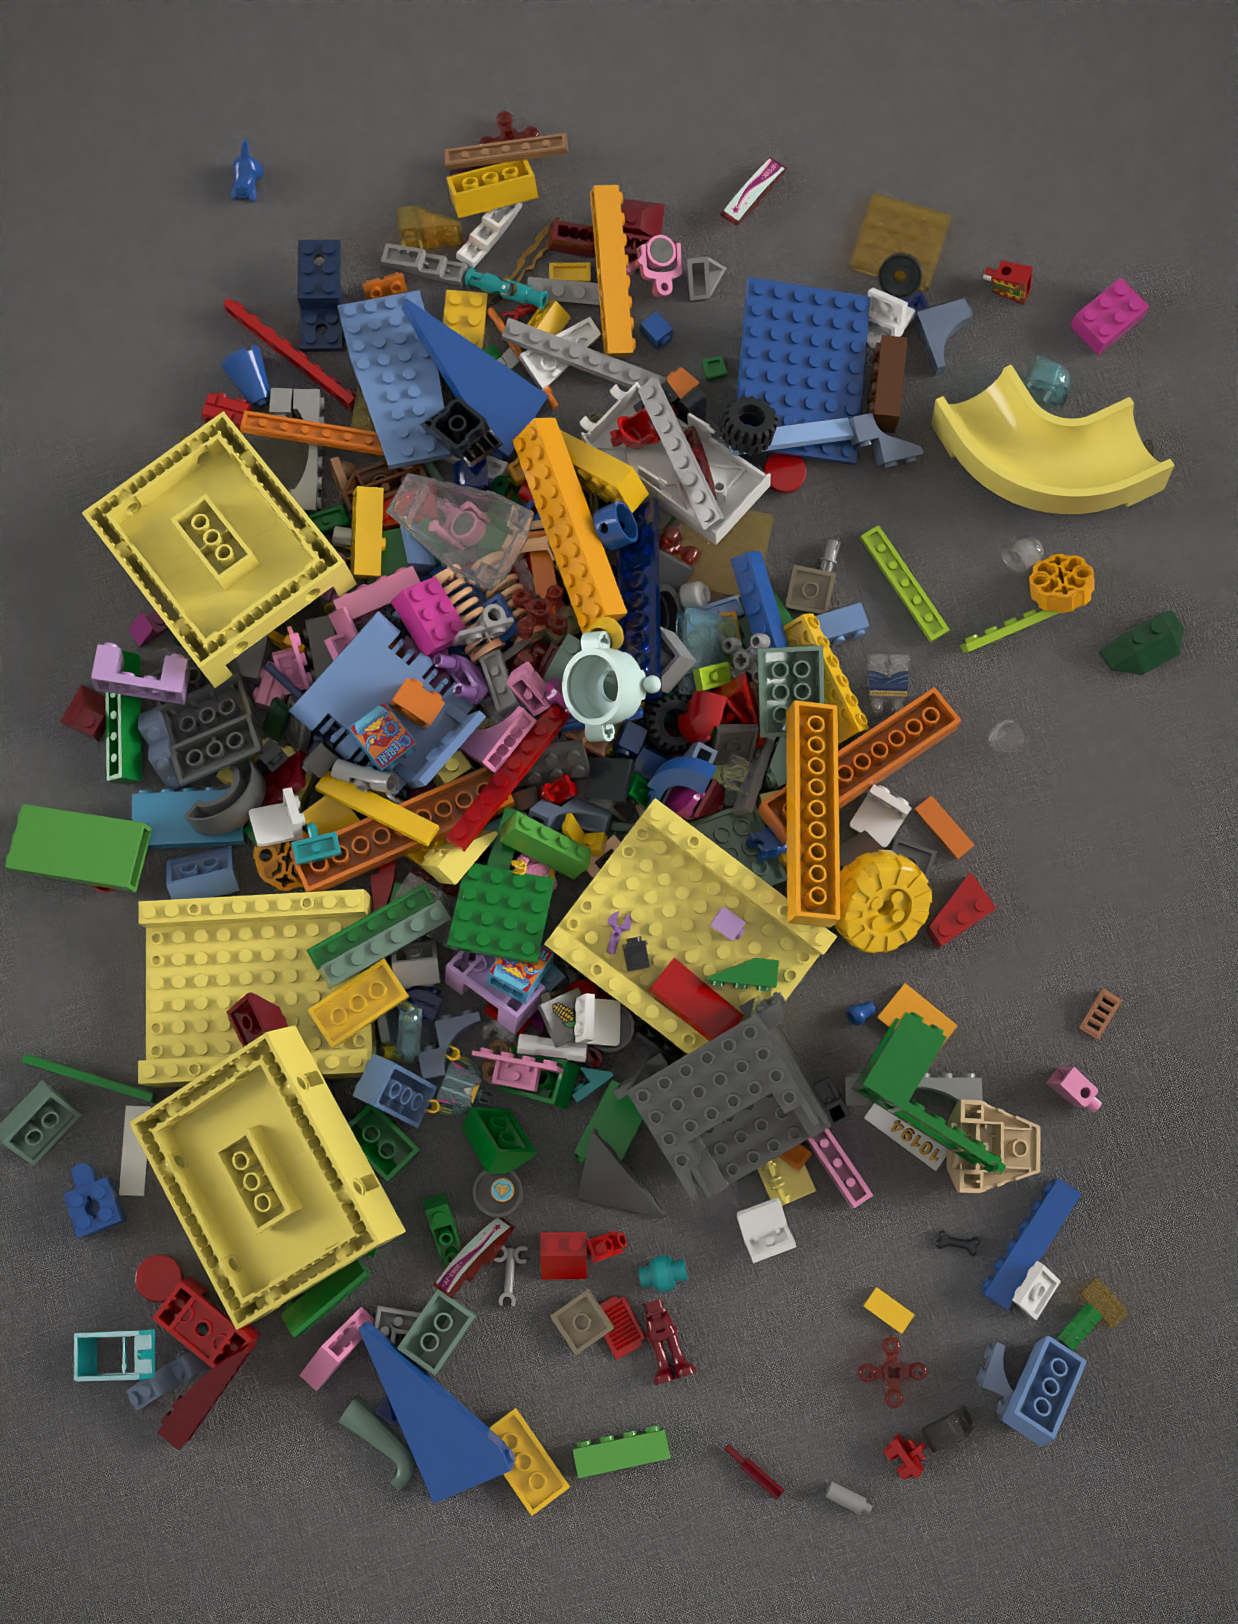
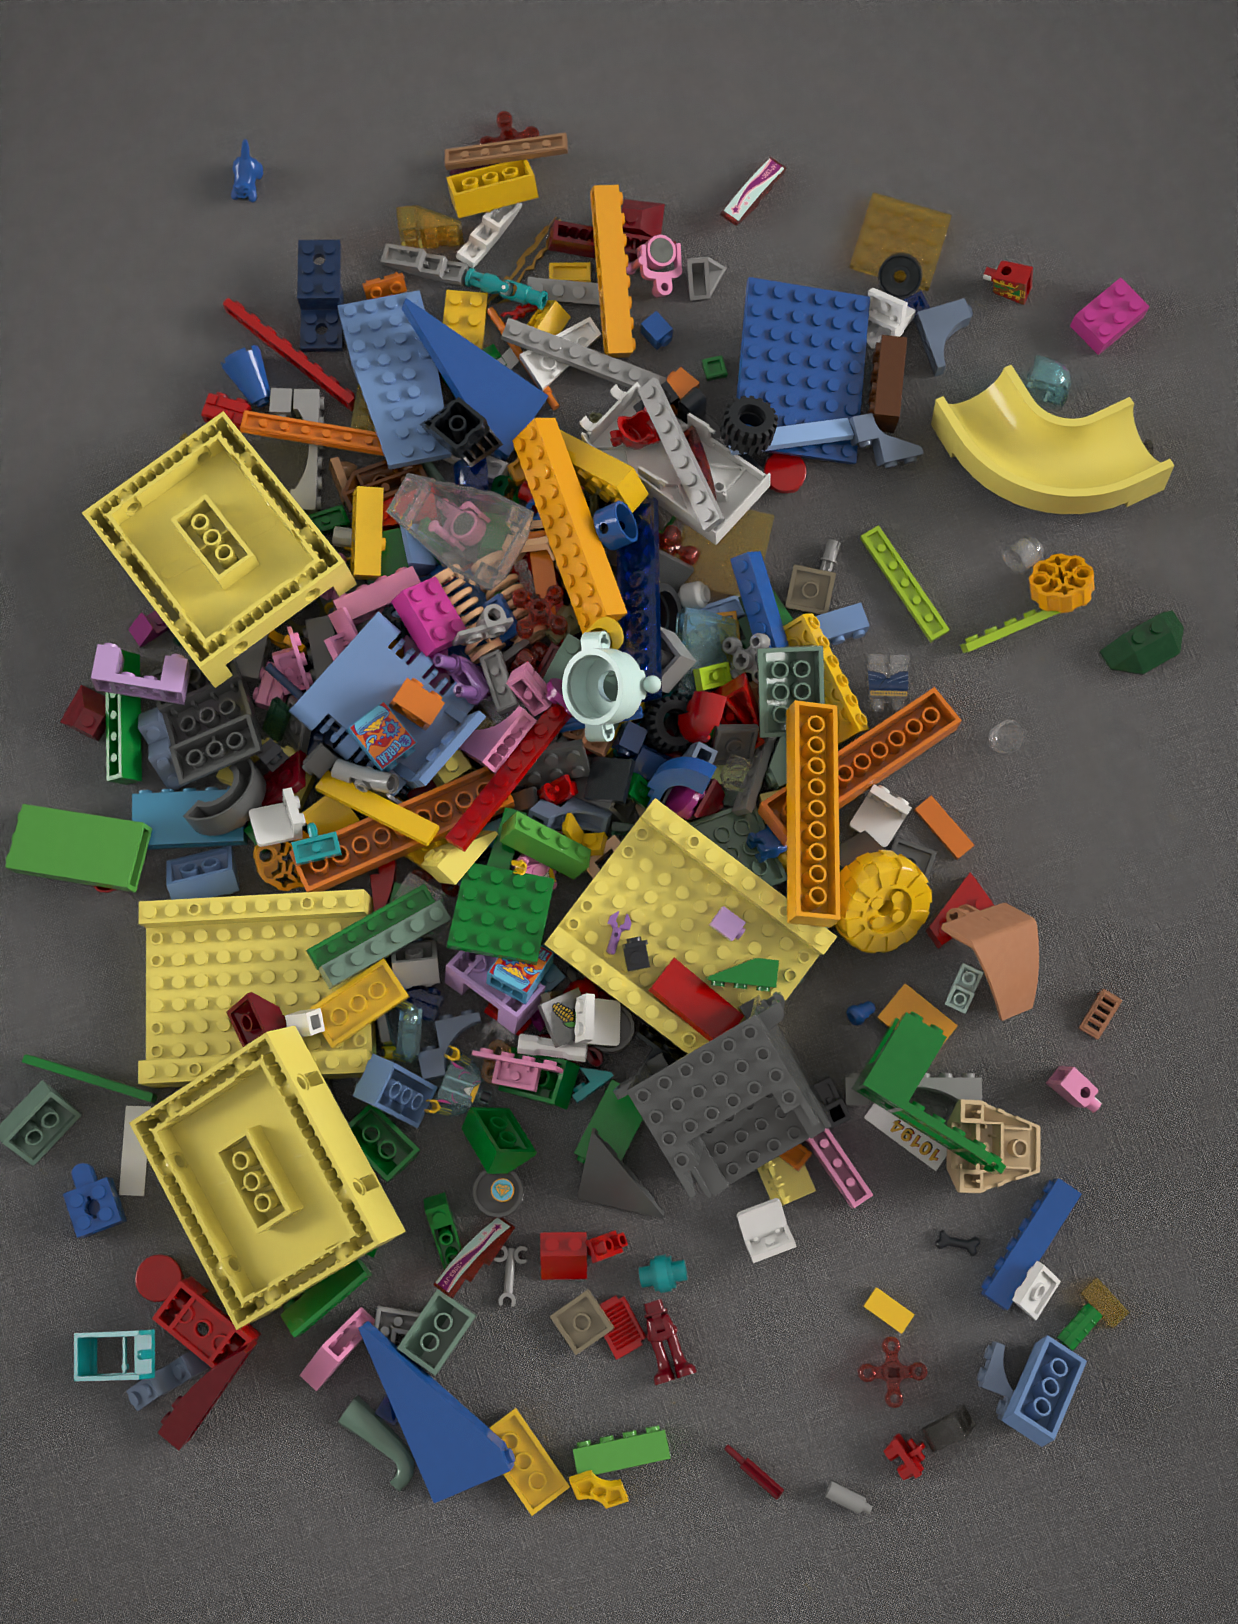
(306, 1021): none -> white brick
(589, 1486): none -> yellow tile
(963, 988): none -> light aqua slope
(1006, 949): none -> nougat panel

